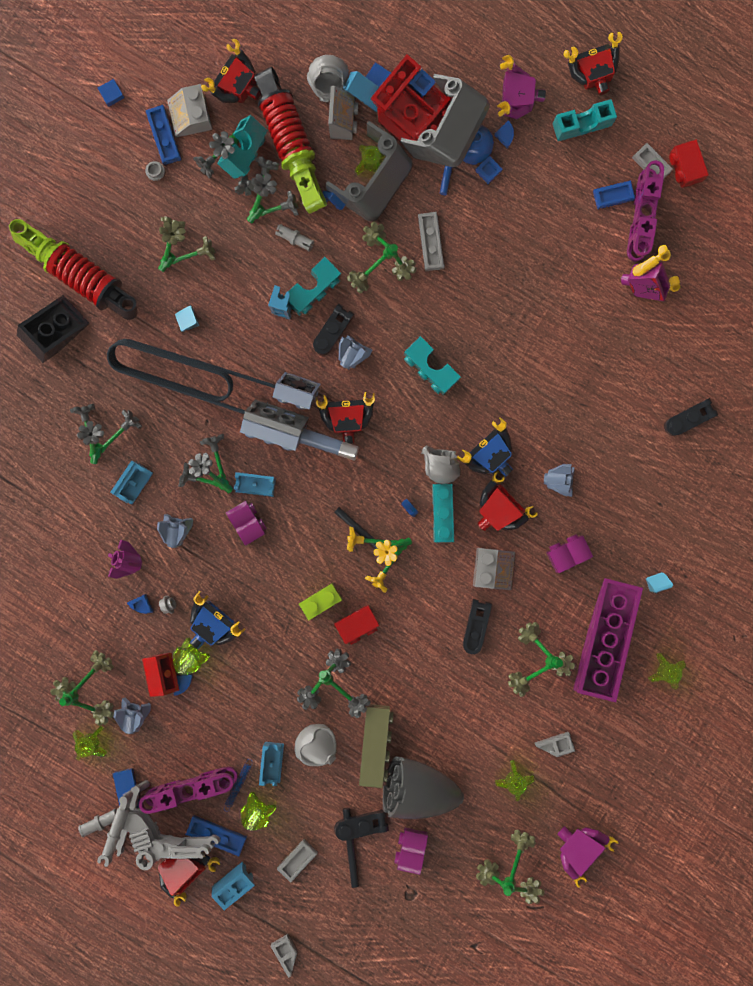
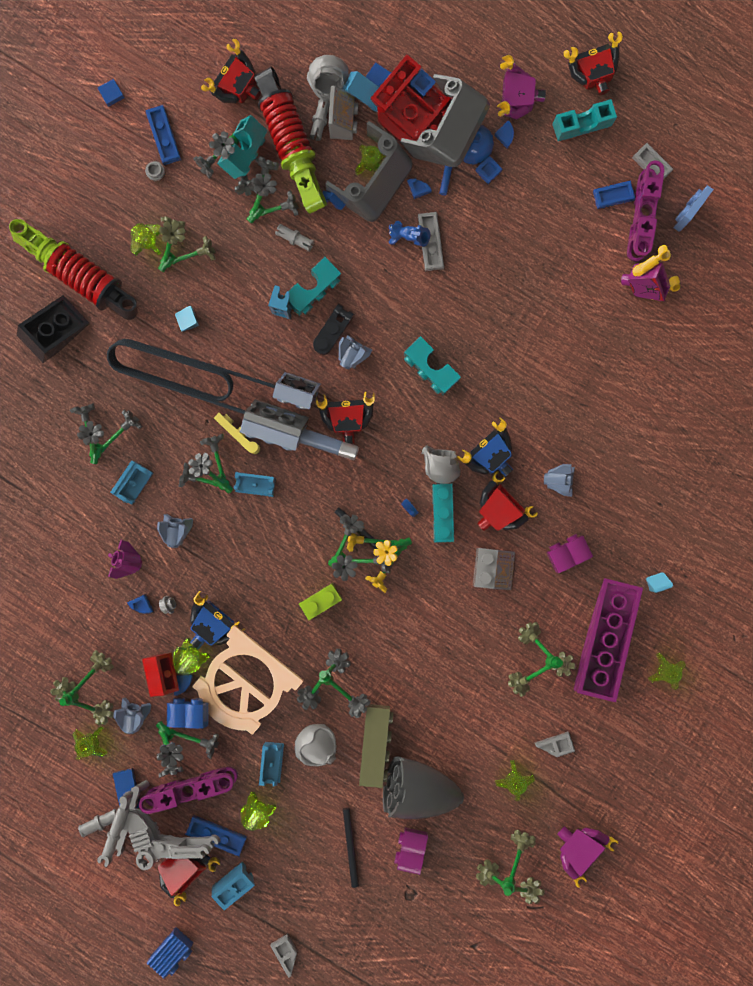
(144, 237): none -> clear neon green brick
(169, 953): none -> blue brick
(171, 752): none -> dark grey plant
(187, 713): none -> blue brick
(189, 111): light grey slope -> none
(226, 422): none -> light yellow plate
(237, 785): blue piece -> none
(246, 522): magenta brick -> none
(282, 676): none -> light nougat window
(297, 860): light grey tile -> none
(319, 120): none -> light grey pin
(345, 564): none -> dark grey plant
(357, 624): red brick -> none
(361, 825): black plate -> none
(402, 268): olive plant -> none
(418, 188): none -> blue tile
(418, 235): none -> blue animal
(476, 627): black plate -> none
(688, 164): red brick -> none
(689, 418): black plate -> none
(692, 207): none -> medium blue plate

